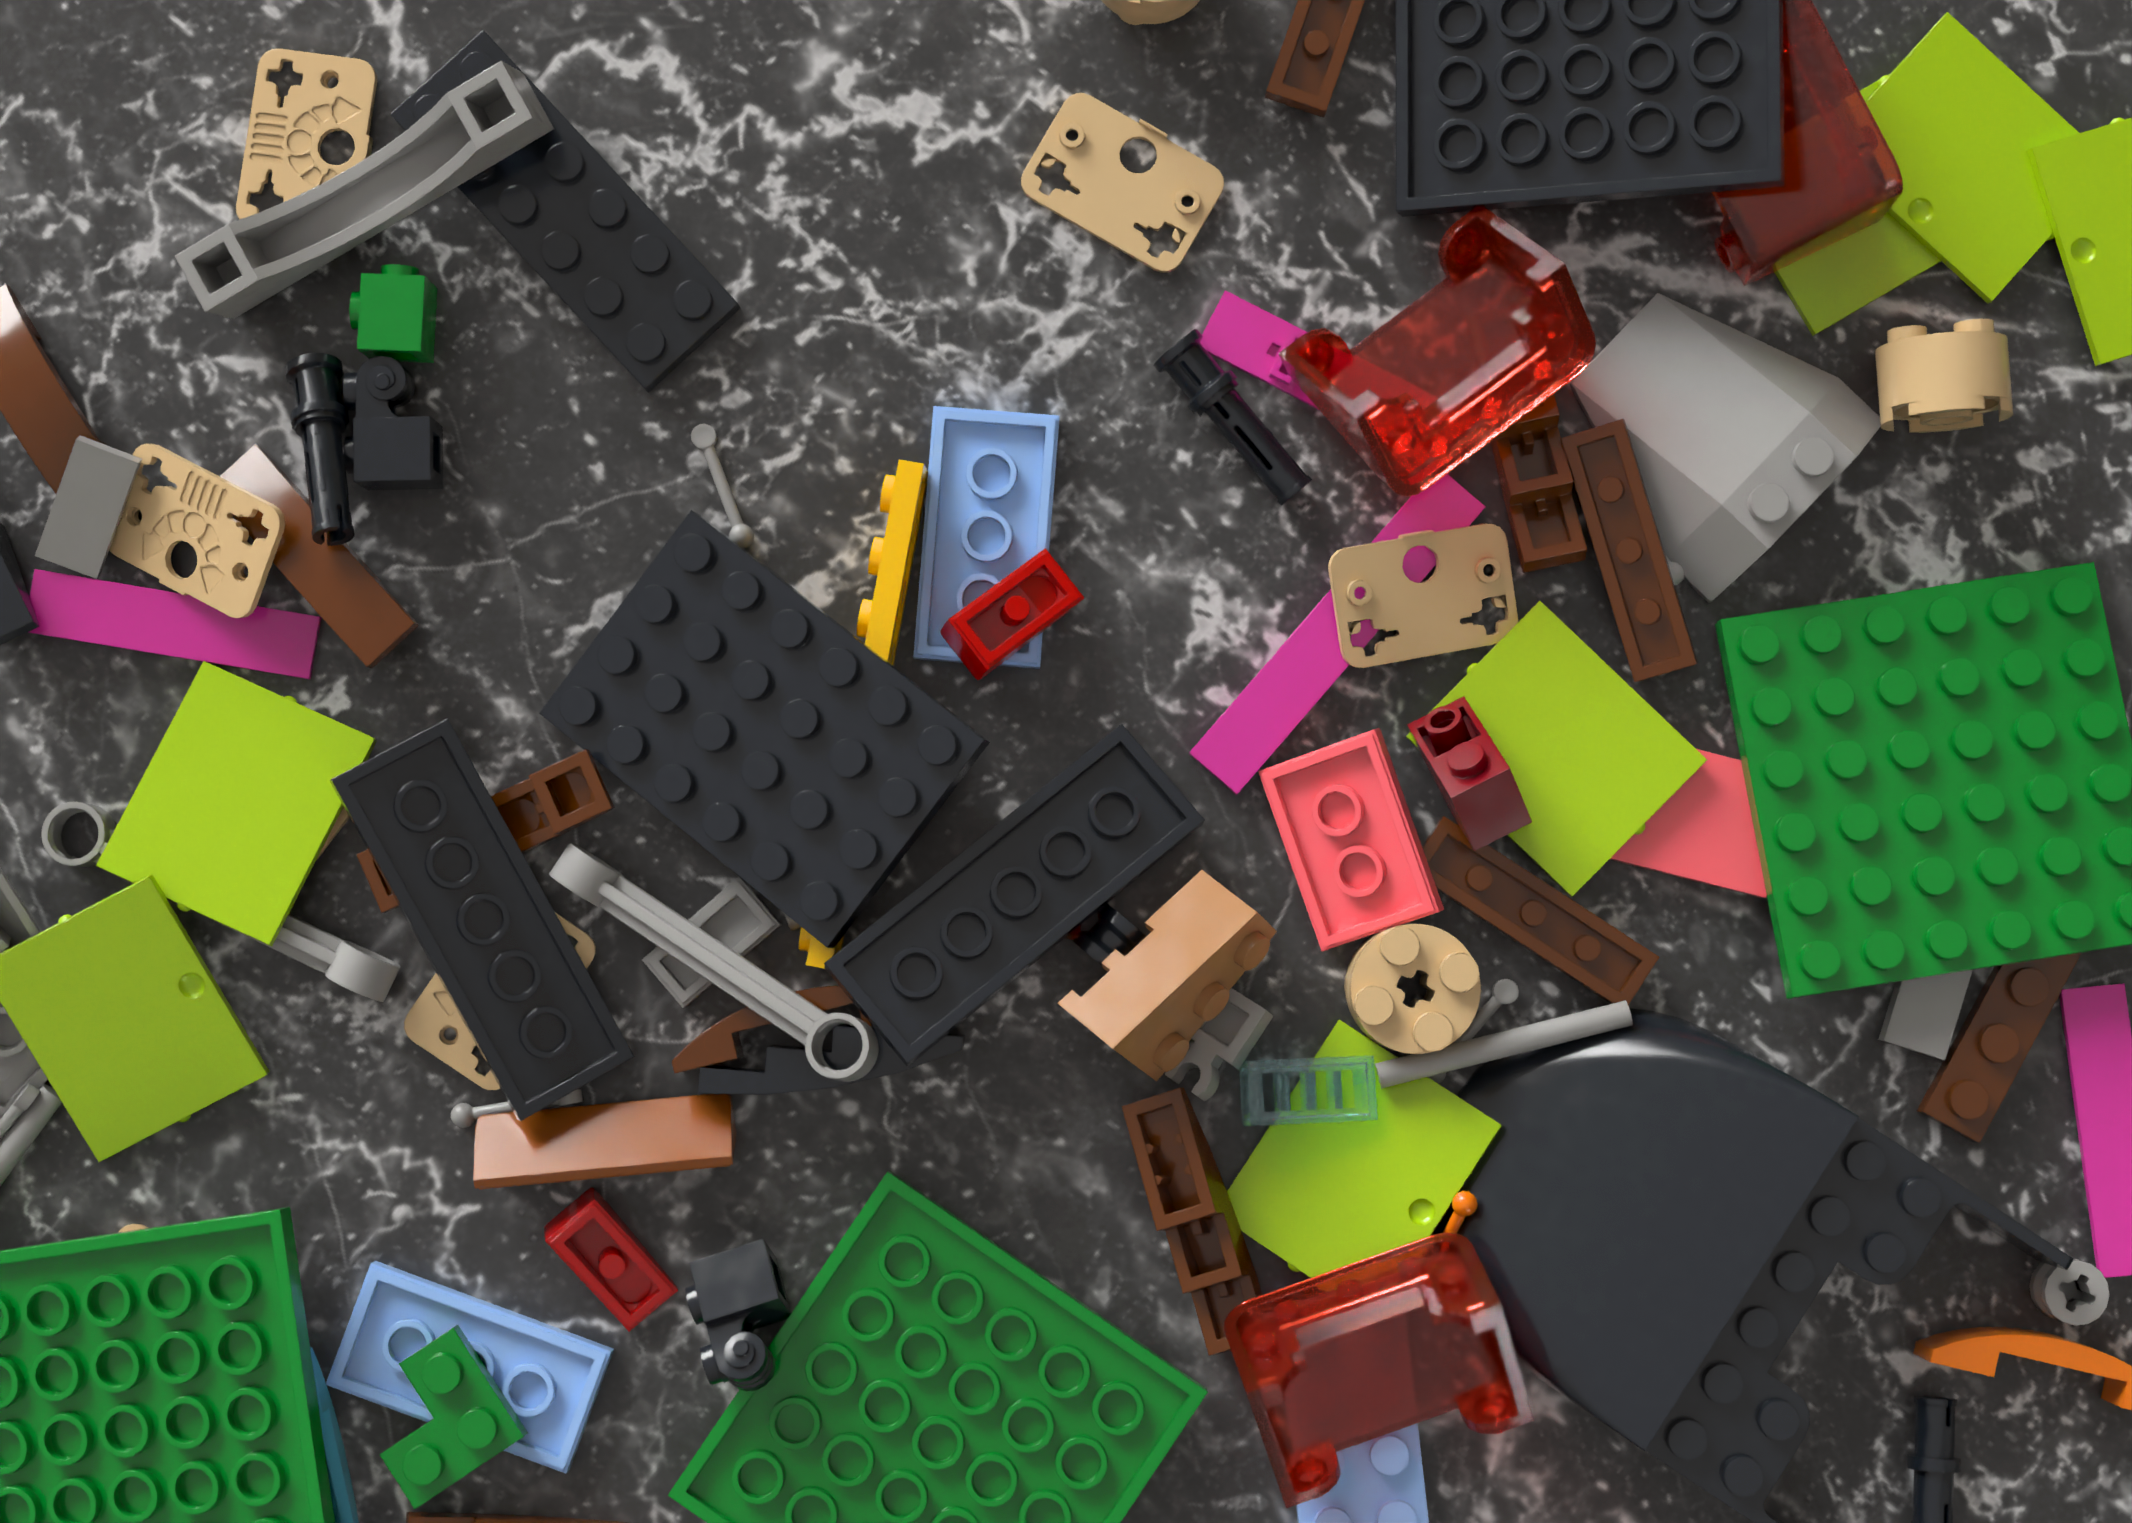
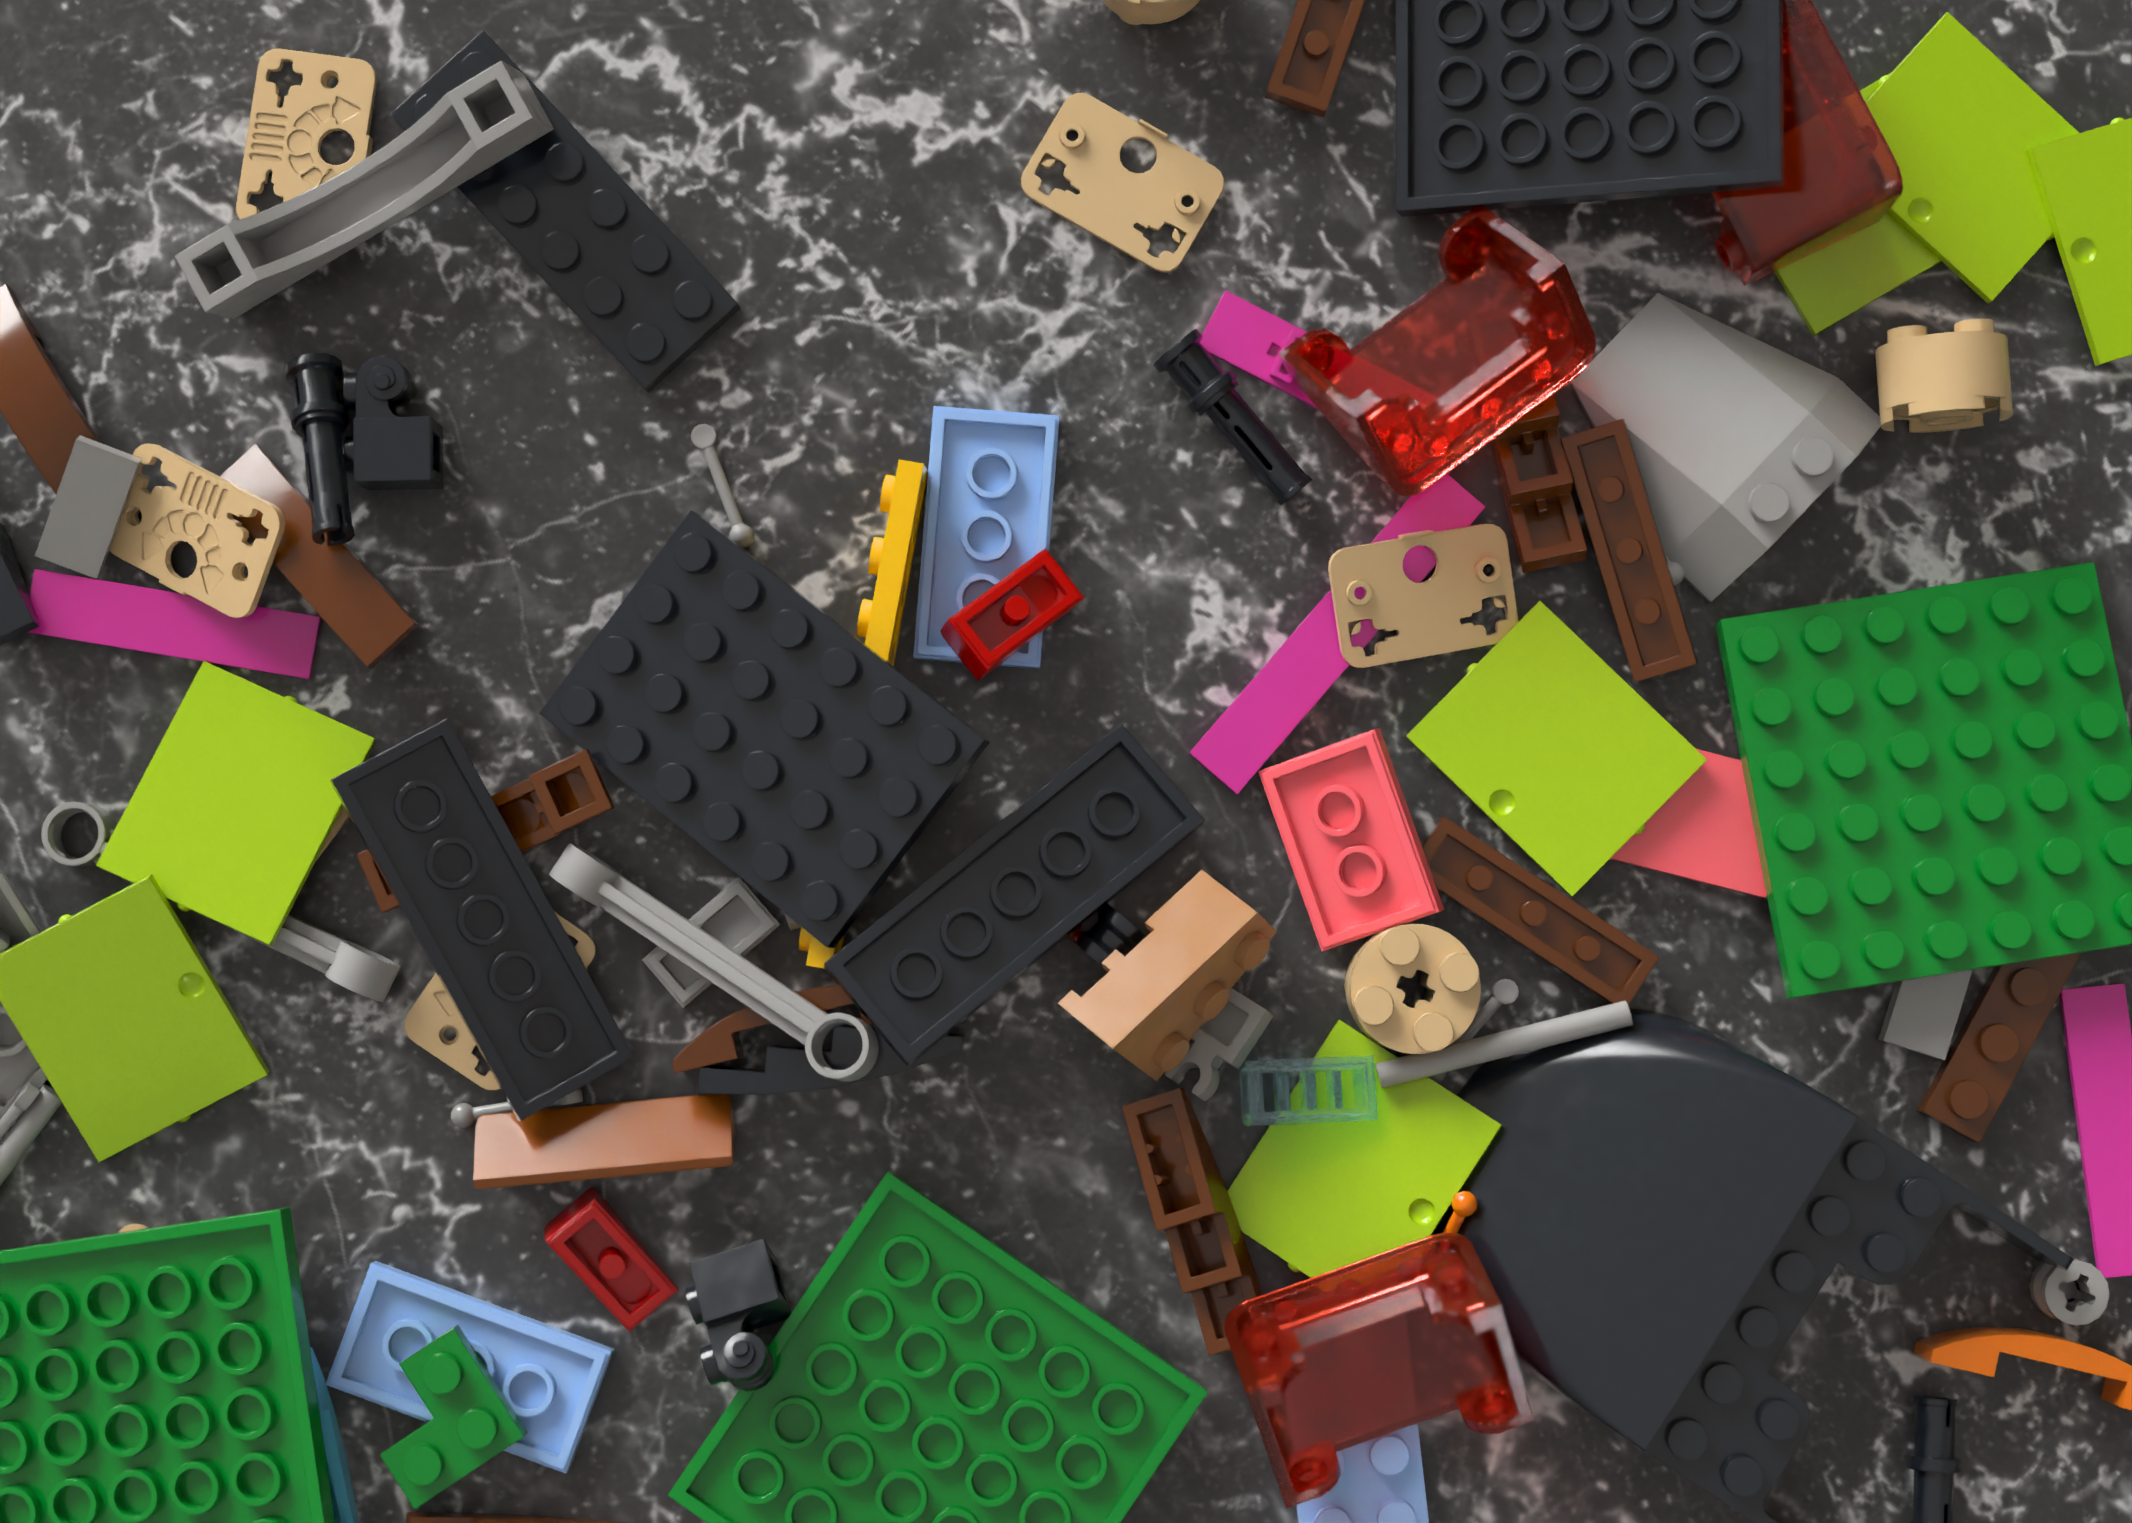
(395, 314): green brick -> none
(1470, 773): dark red slope -> none

